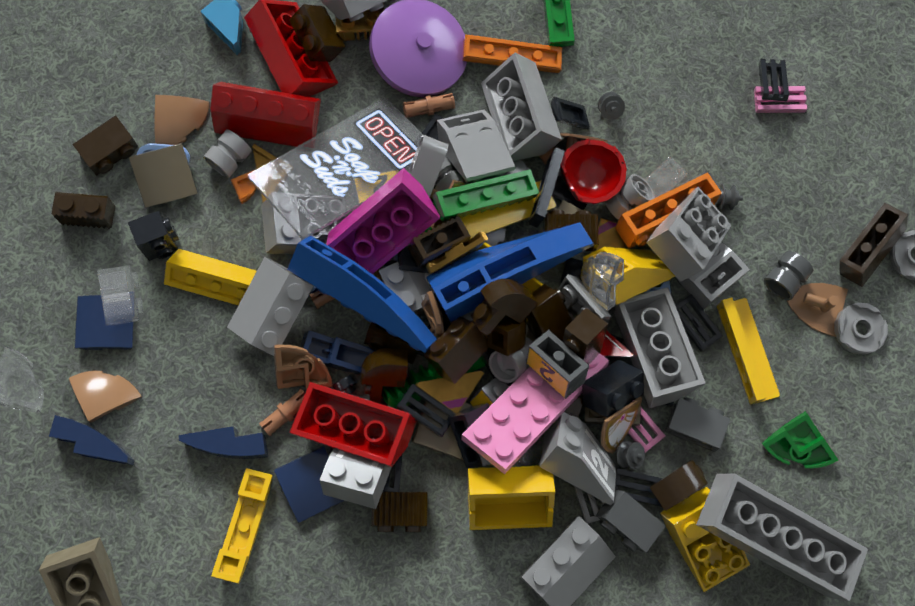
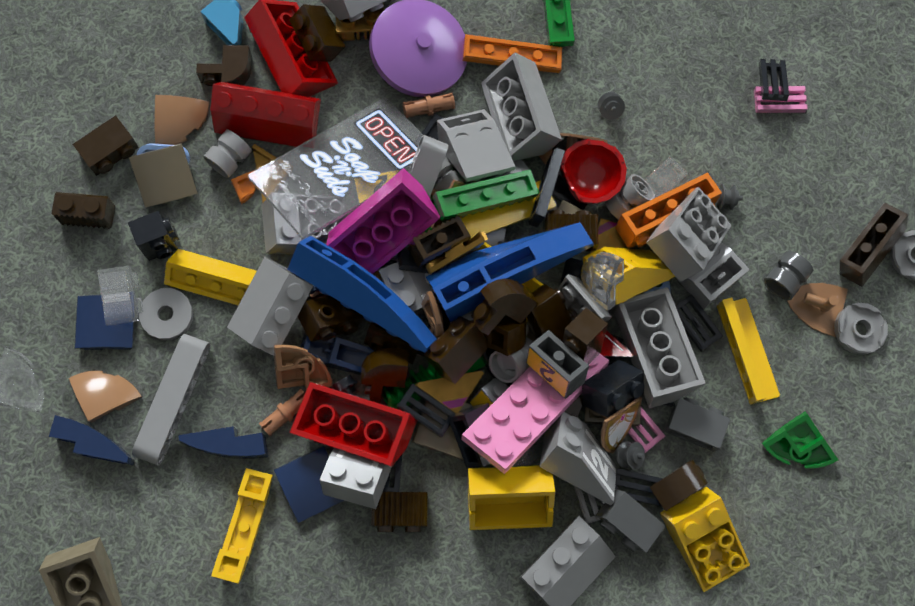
(170, 399): none -> light grey beam
(173, 327): none -> light grey tile
(234, 68): none -> dark brown brick
(326, 318): none -> dark brown brick
(569, 113): black tile -> none
(782, 536): light grey brick -> none

